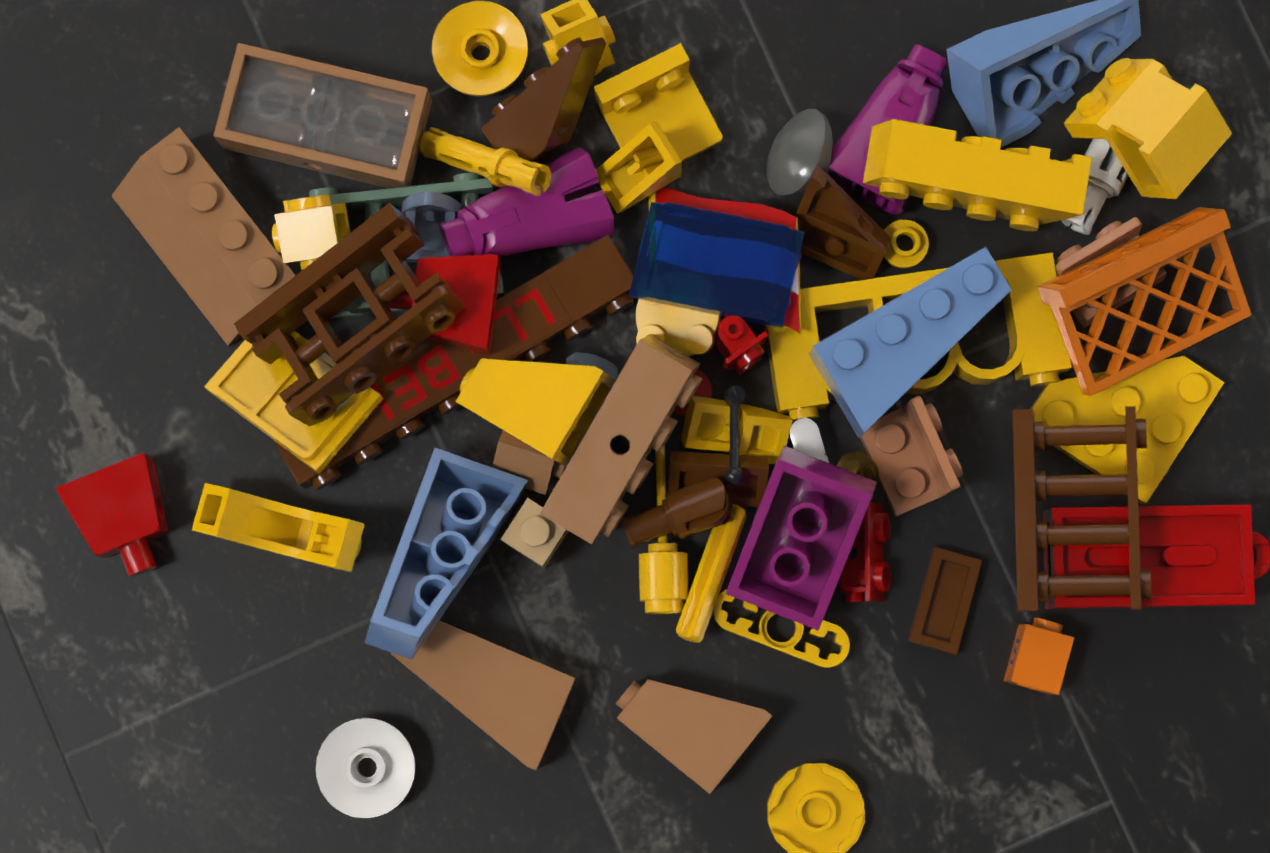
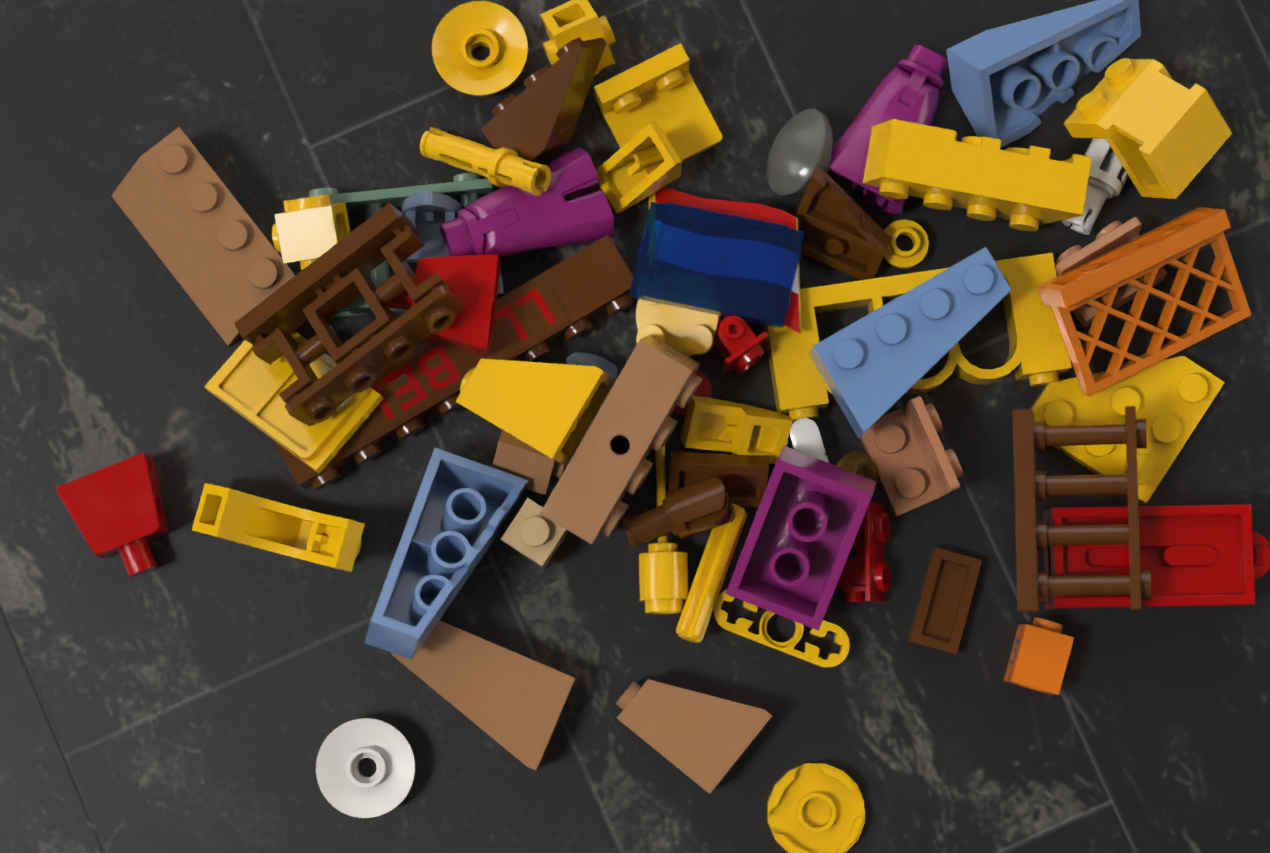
(323, 117): clear brick -> none
(734, 397): black hinge -> none

